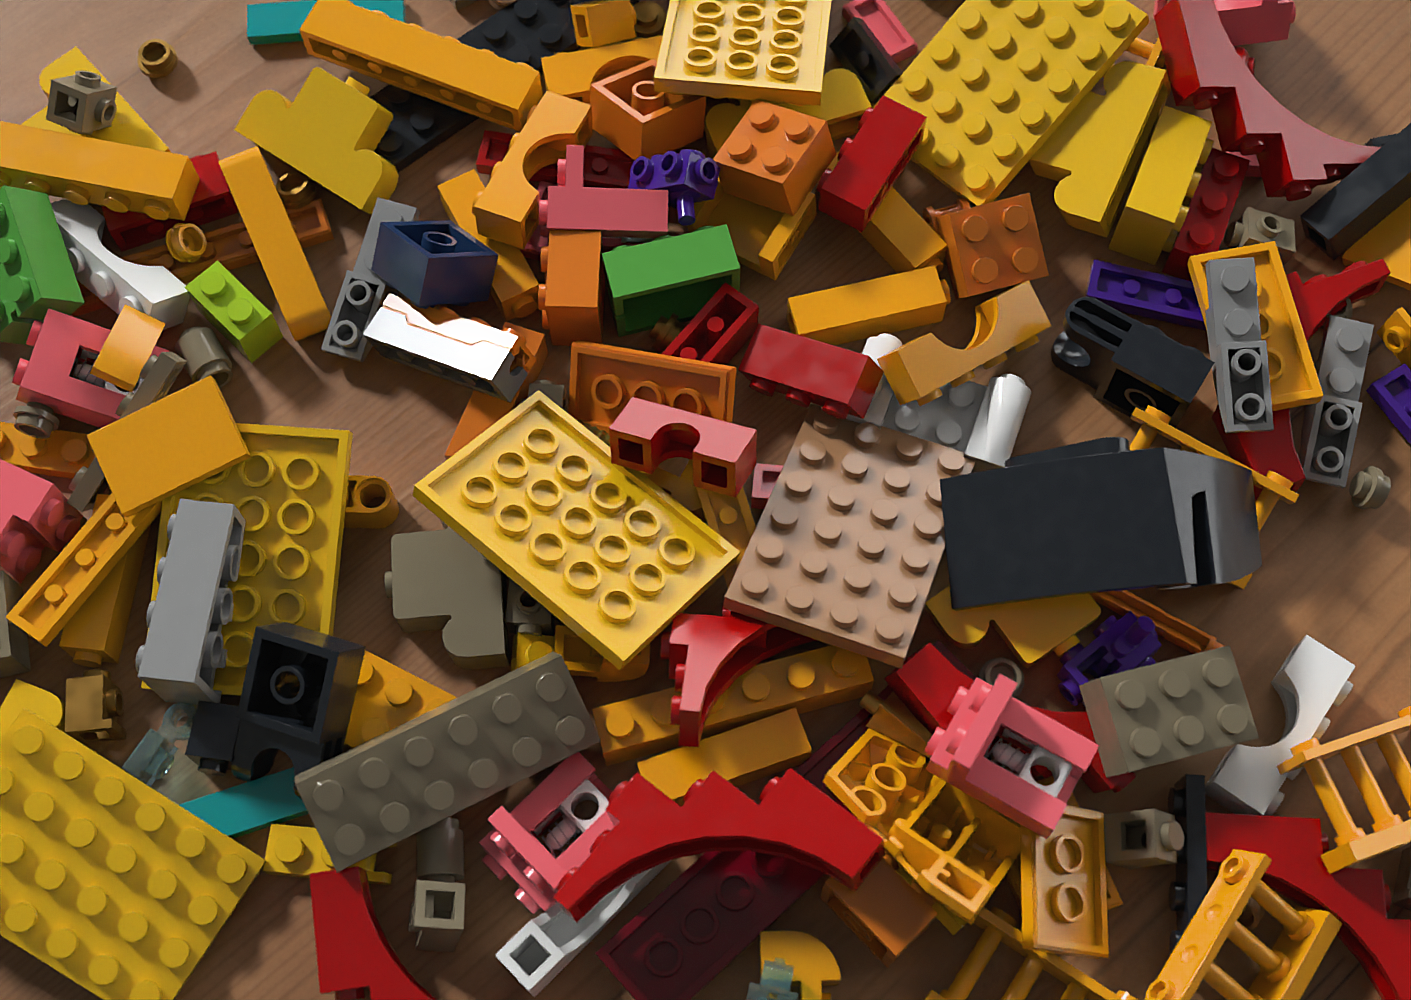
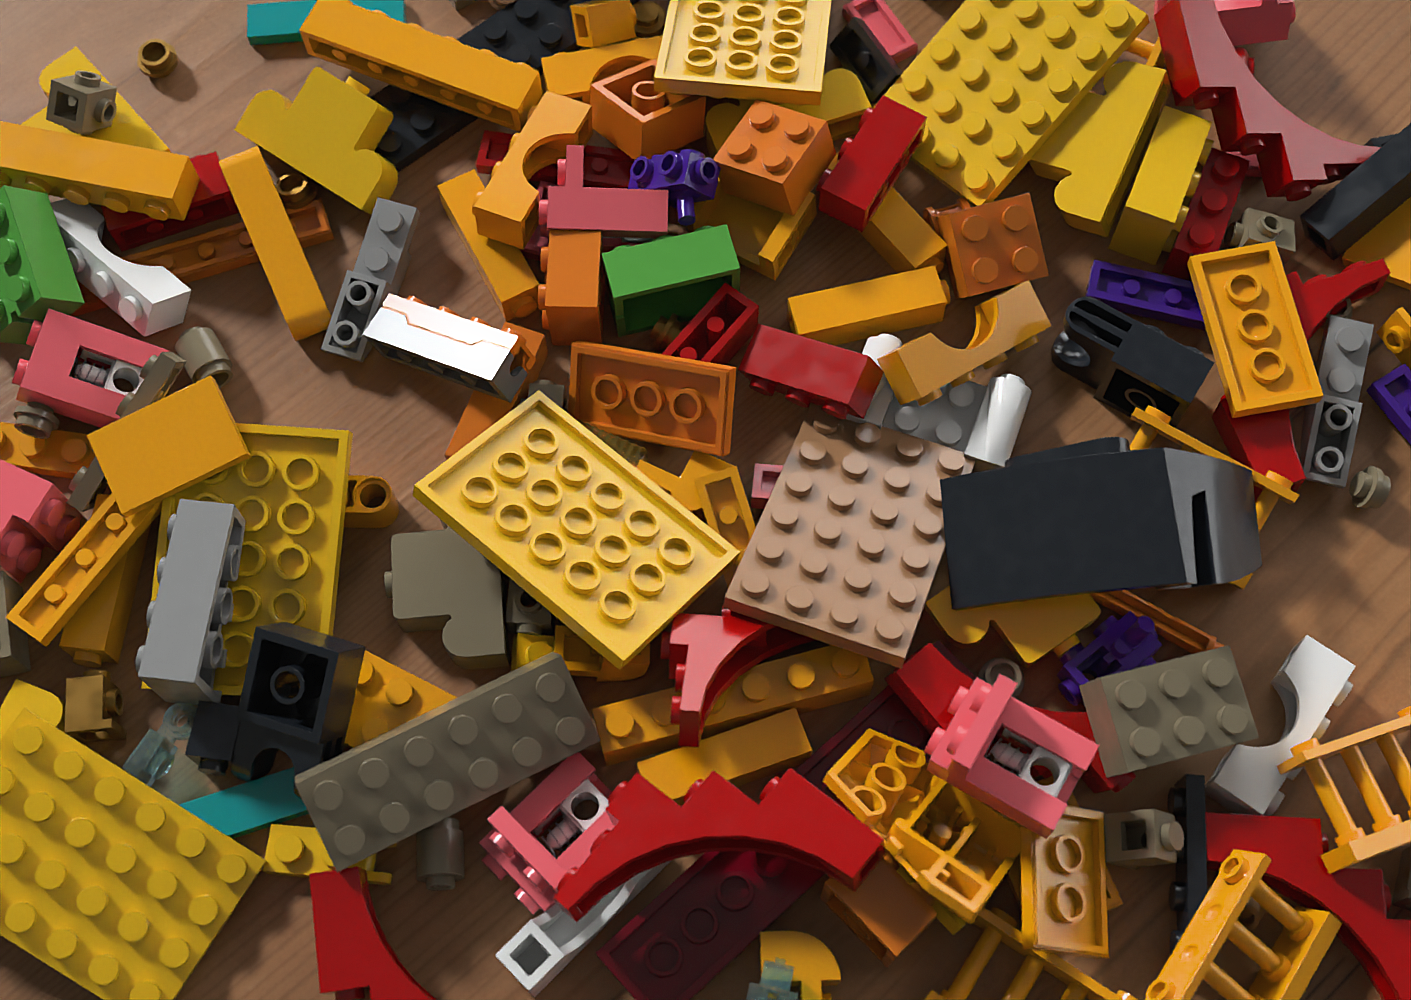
(127, 348): light orange slope -> none
(185, 242): light orange plate -> none
(234, 311): lime brick -> none
(434, 263): dark blue brick -> none
(437, 915): dark tan brick -> none
(654, 432): red arch -> none
(896, 721): pearl gold piece -> none
(1237, 347): light grey slope -> none

